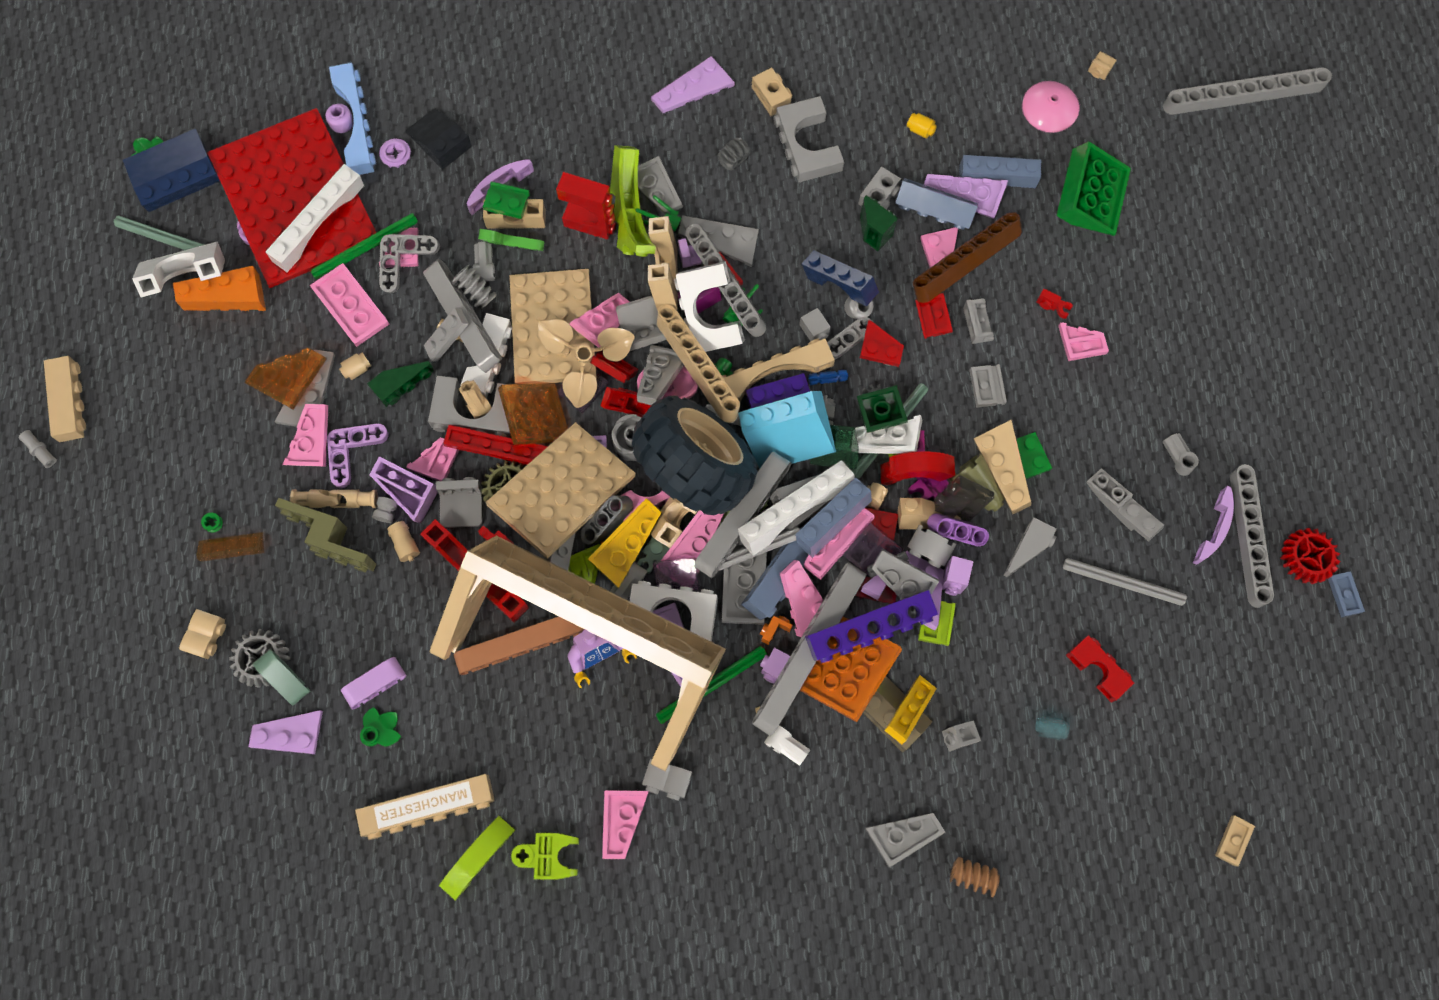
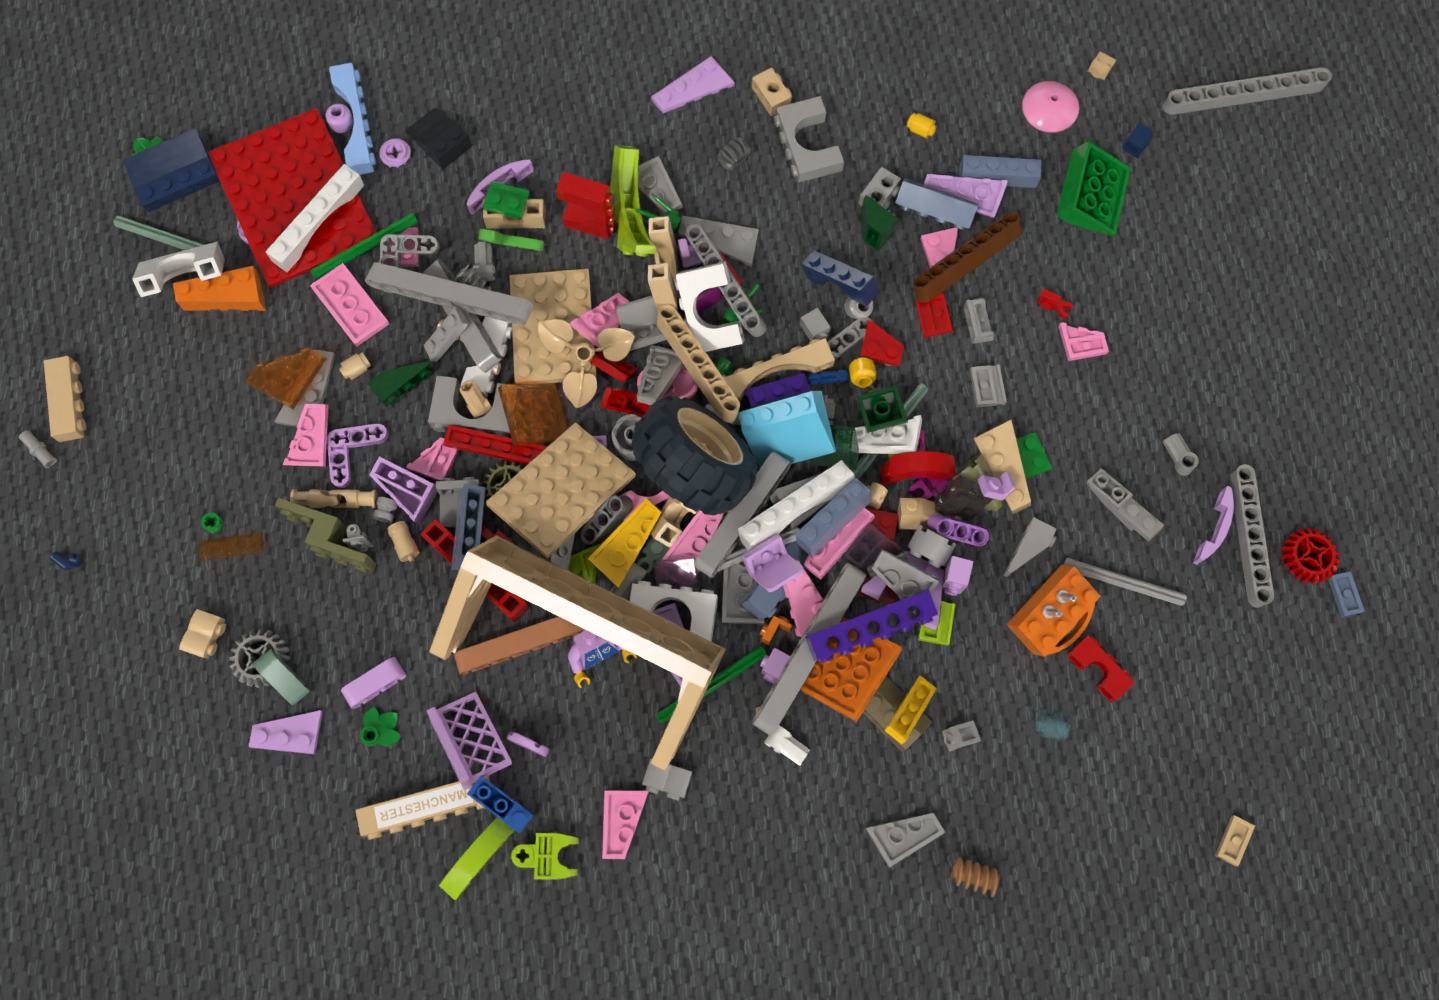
(66, 563): none -> dark blue arm
(356, 539): none -> light grey hinge
(449, 293): none -> light grey beam
(454, 751): none -> lavender fence
(468, 522): none -> sand blue brick
(500, 804): none -> blue slope
(527, 743): none -> lavender tile
(771, 564): none -> lavender bracket
(862, 372): none -> yellow head
(996, 488): none -> lavender bracket
(1055, 612): none -> orange piece
(1138, 140): none -> dark blue window

